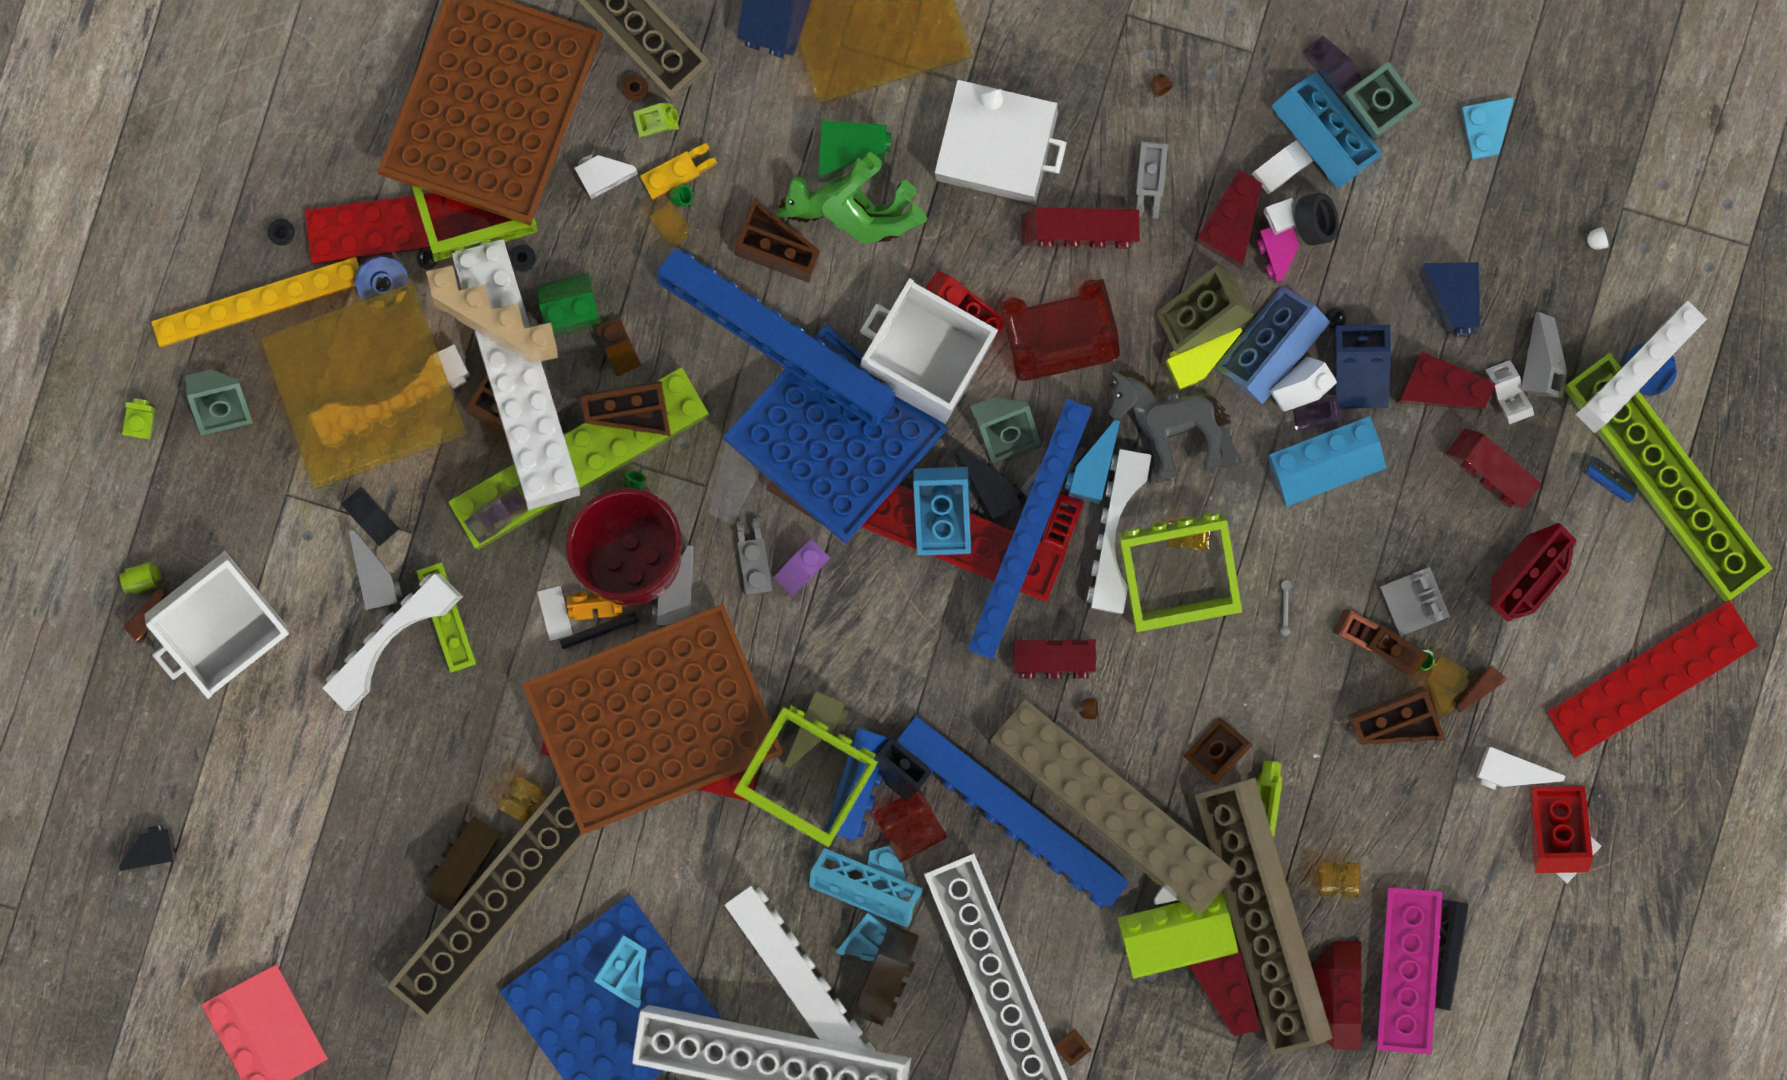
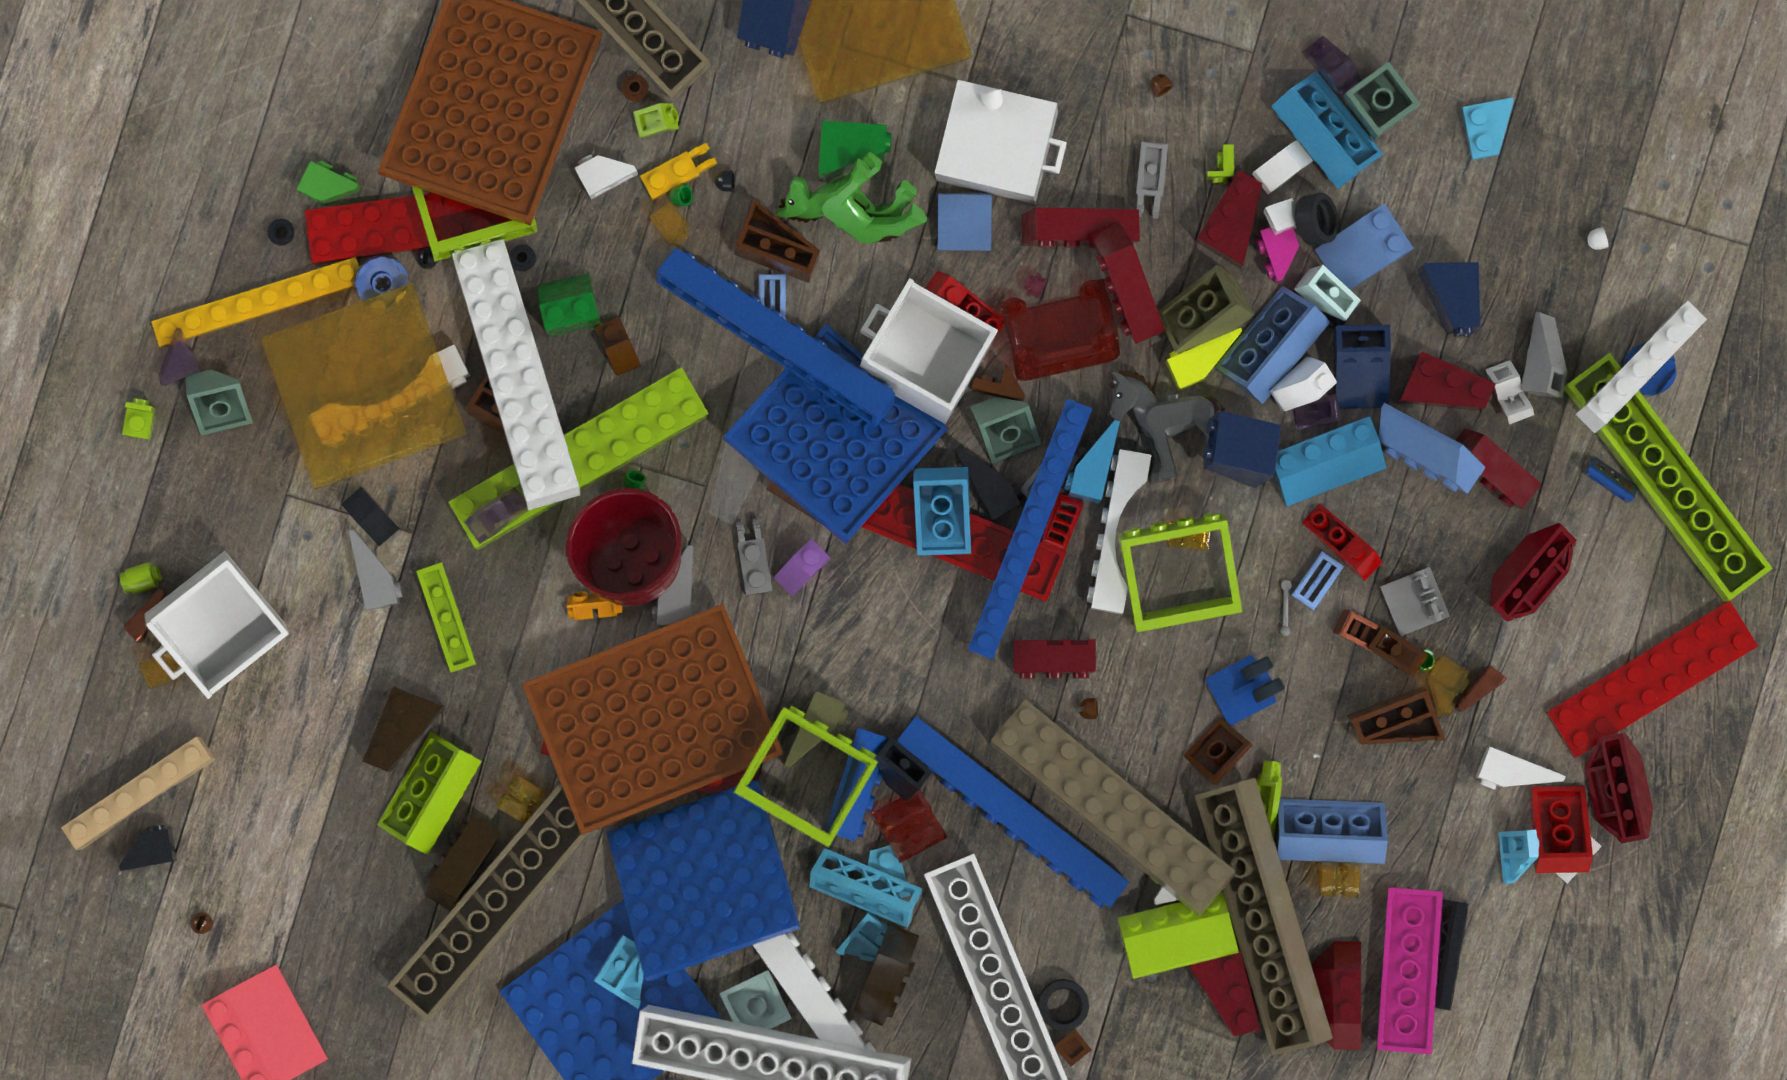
(138, 792): none -> tan arch
(155, 675): none -> clear yellow brick
(179, 360): none -> clear purple slope
(206, 925): none -> reddish brown hinge
(325, 185): none -> bright green slope
(354, 680): white arch -> none
(399, 728): none -> dark brown wedge
(429, 793): none -> lime slope
(500, 324): tan brick -> none
(555, 613): white sticker -> none
(598, 630): black bar -> none
(630, 407): reddish brown wedge -> none
(702, 881): none -> blue plate
(725, 181): none -> black hinge
(756, 1002): none -> light aqua plate
(772, 277): none -> light blue tile
(964, 221): none -> medium blue slope
(1006, 389): none -> reddish brown slope
(1035, 285): none -> clear pink plate
(1083, 1002): none -> black tyre
(1126, 282): none -> dark red wedge
(1225, 161): none -> lime bracket
(1242, 448): none -> dark blue slope
(1244, 688): none -> blue plate
(1304, 599): none -> light blue tile
(1327, 292): none -> light aqua slope
(1331, 831): none -> medium blue slope
(1342, 542): none -> red slope
(1365, 248): none -> medium blue slope
(1428, 450): none -> medium blue slope
(1517, 853): none -> medium azure wing
(1619, 788): none -> dark red wedge

